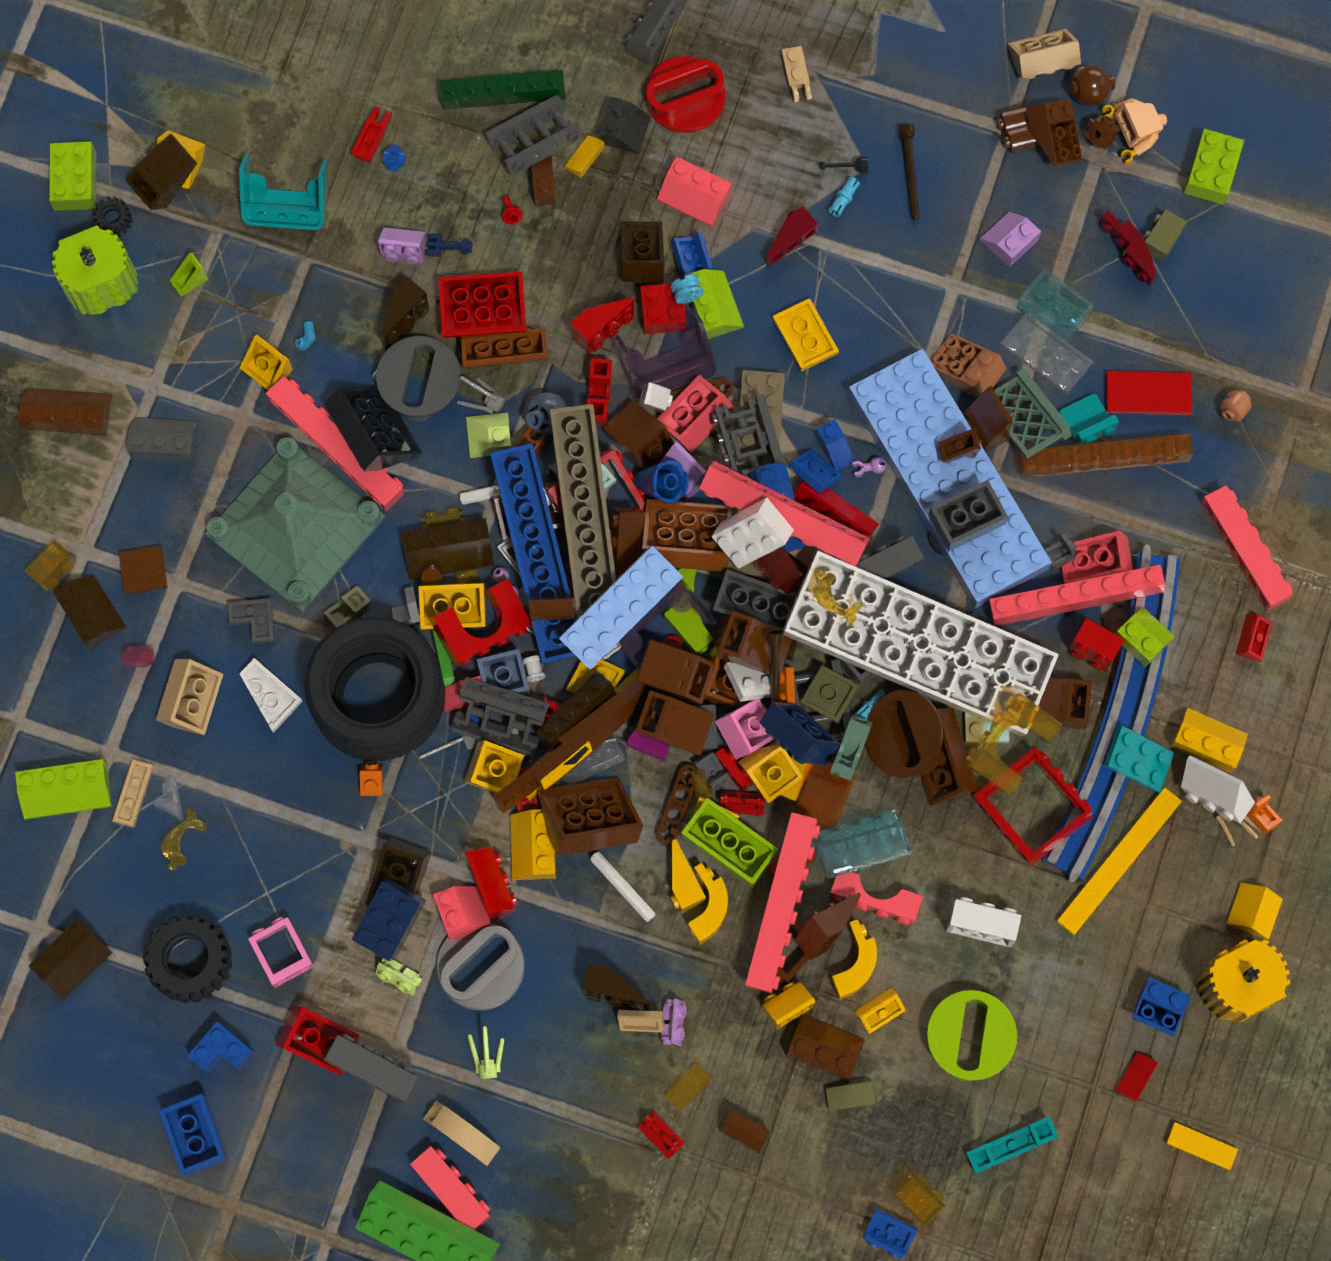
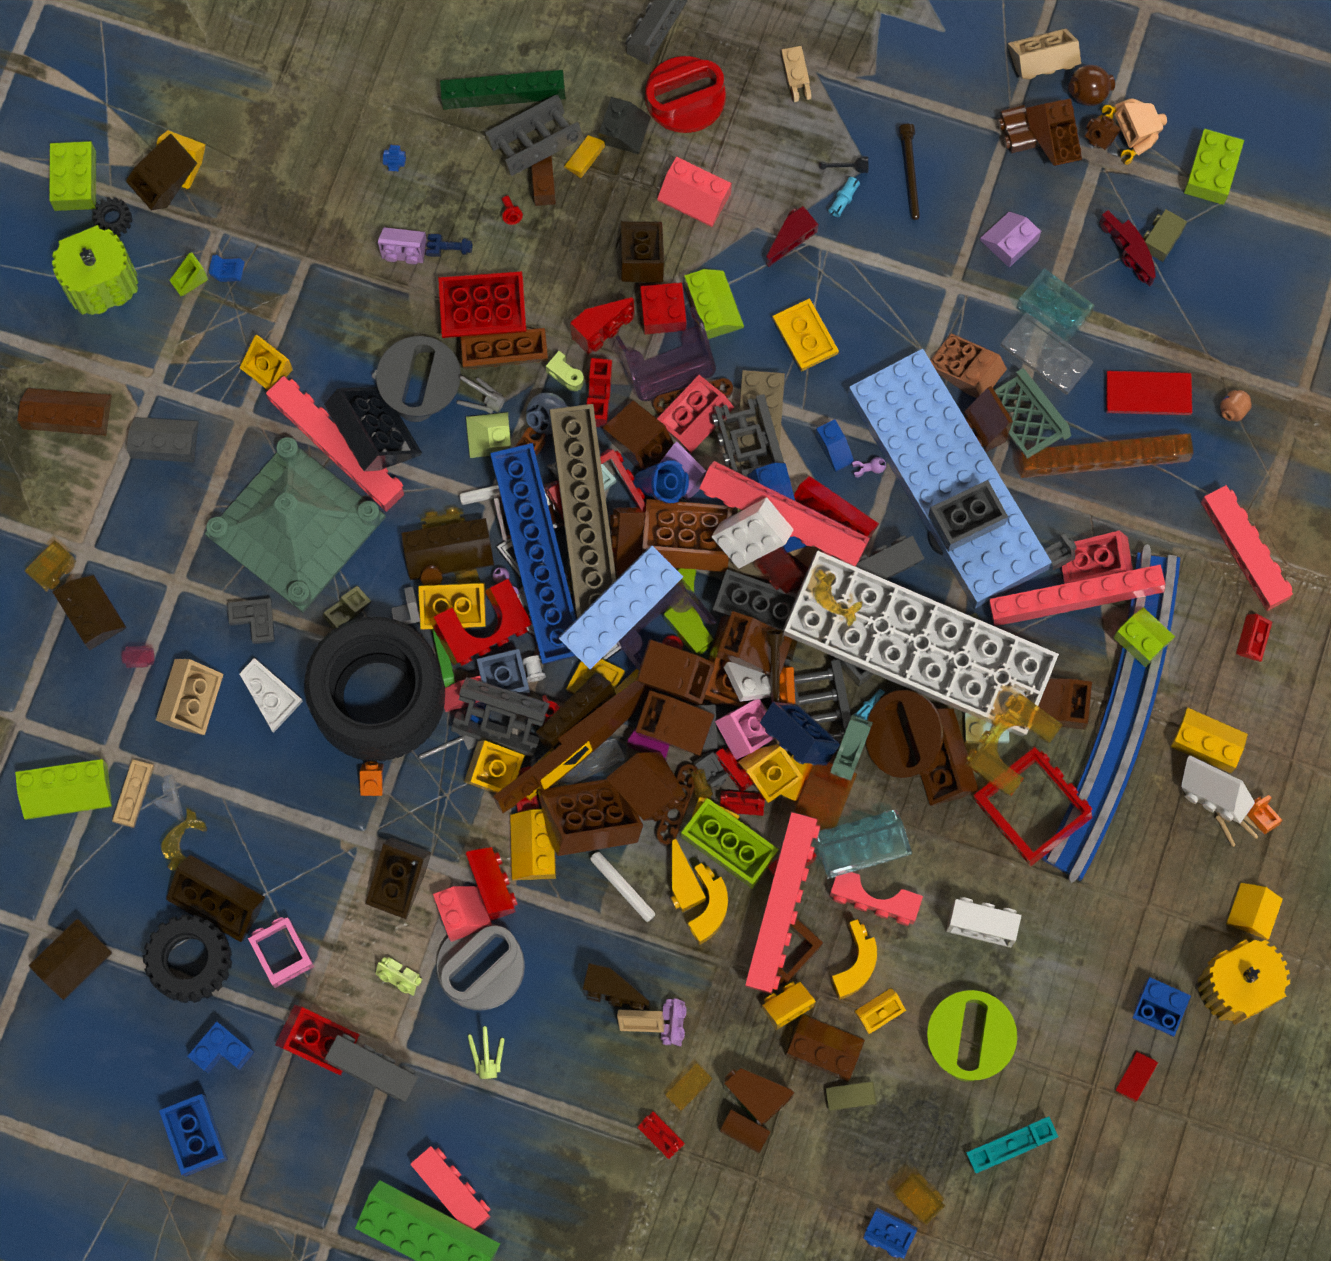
(143, 570): reddish brown tile -> none
(215, 897): none -> dark brown slope
(226, 269): none -> blue bracket
(282, 207): teal windscreen -> none
(308, 338): dark azure arm -> none
(371, 136): red hinge -> none
(388, 919): dark blue brick -> none
(405, 308): dark brown slope -> none
(461, 1133): tan arch -> none
(552, 609): reddish brown brick -> none
(564, 374): none -> yellowish green leg
(648, 785): none -> reddish brown slope
(655, 397): white slope -> none
(687, 289): medium azure wheel -> none
(691, 254): blue bracket -> none
(756, 1095): none -> reddish brown slope
(815, 471): blue tile -> none
(826, 926): reddish brown slope -> none
(830, 694): olive tile -> none
(959, 446): reddish brown slope -> none
(1088, 420): teal bracket -> none
(1095, 645): red brick -> none
(1119, 861): yellow tile -> none
(1138, 759): teal plate -> none
(1202, 1146): yellow tile -> none

